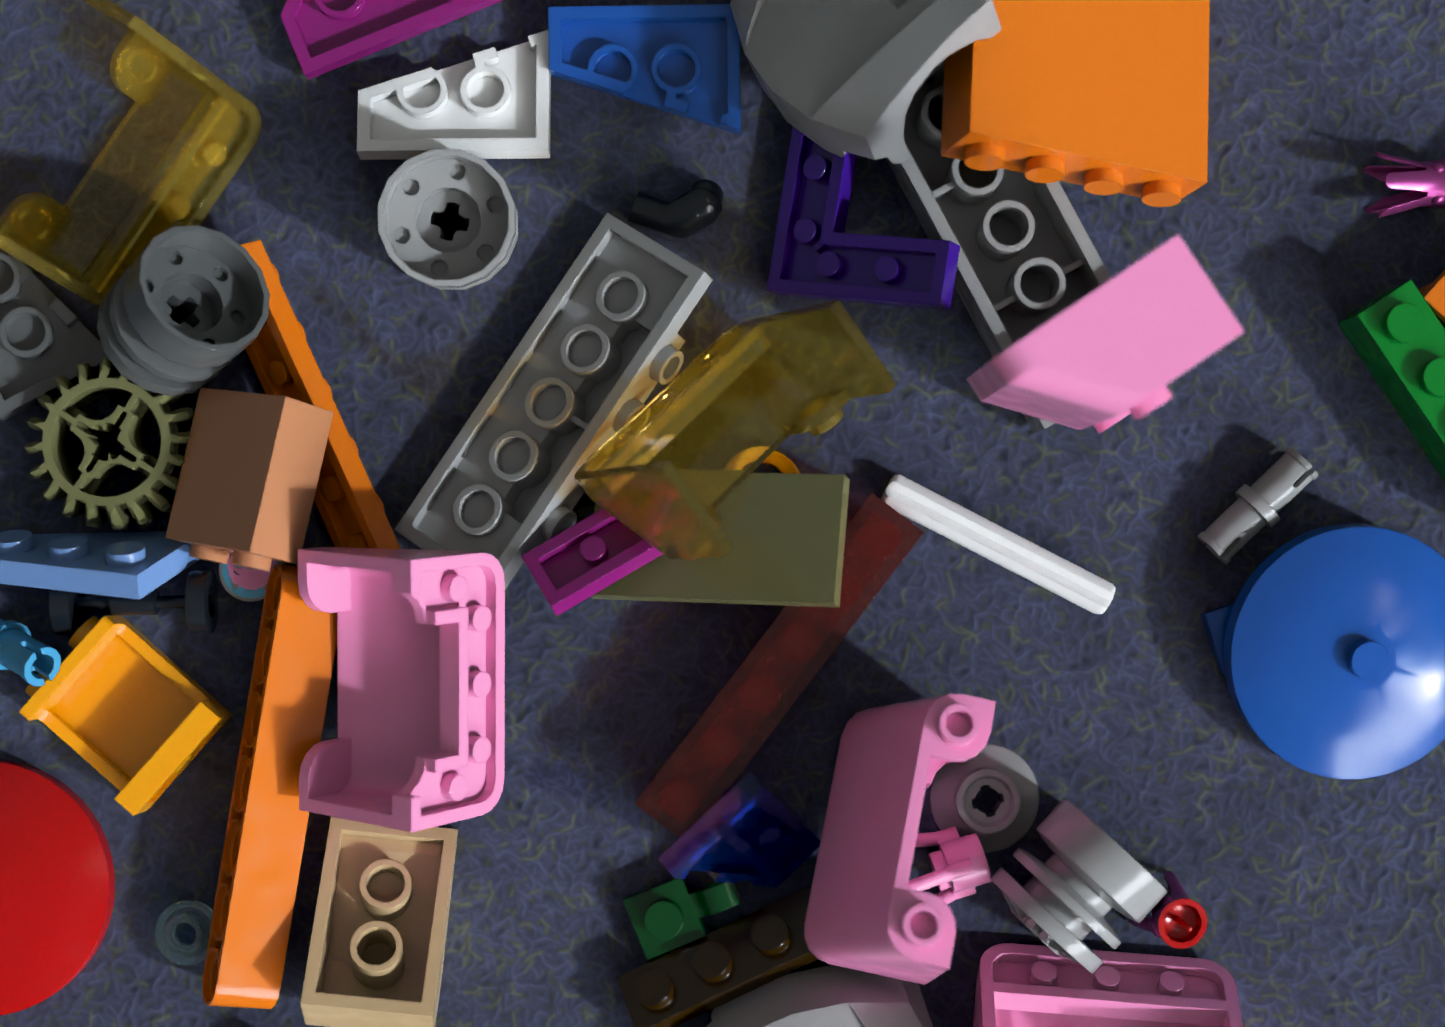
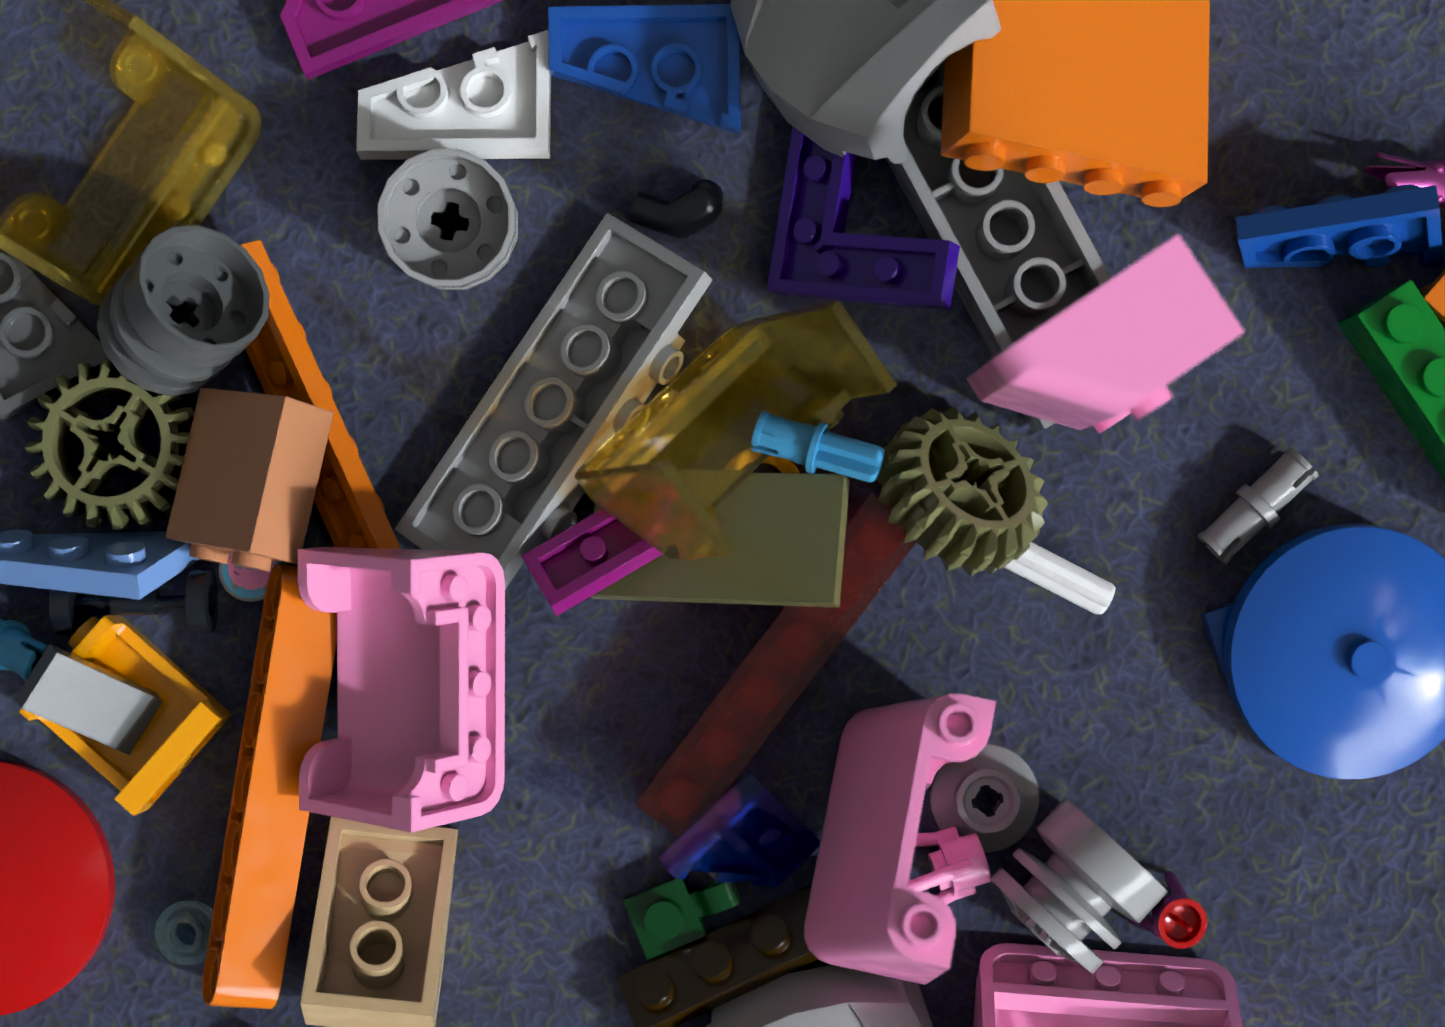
(88, 699): none -> tile
(816, 447): none -> dark azure axle
(961, 491): none -> olive gear
(1366, 227): none -> blue wing

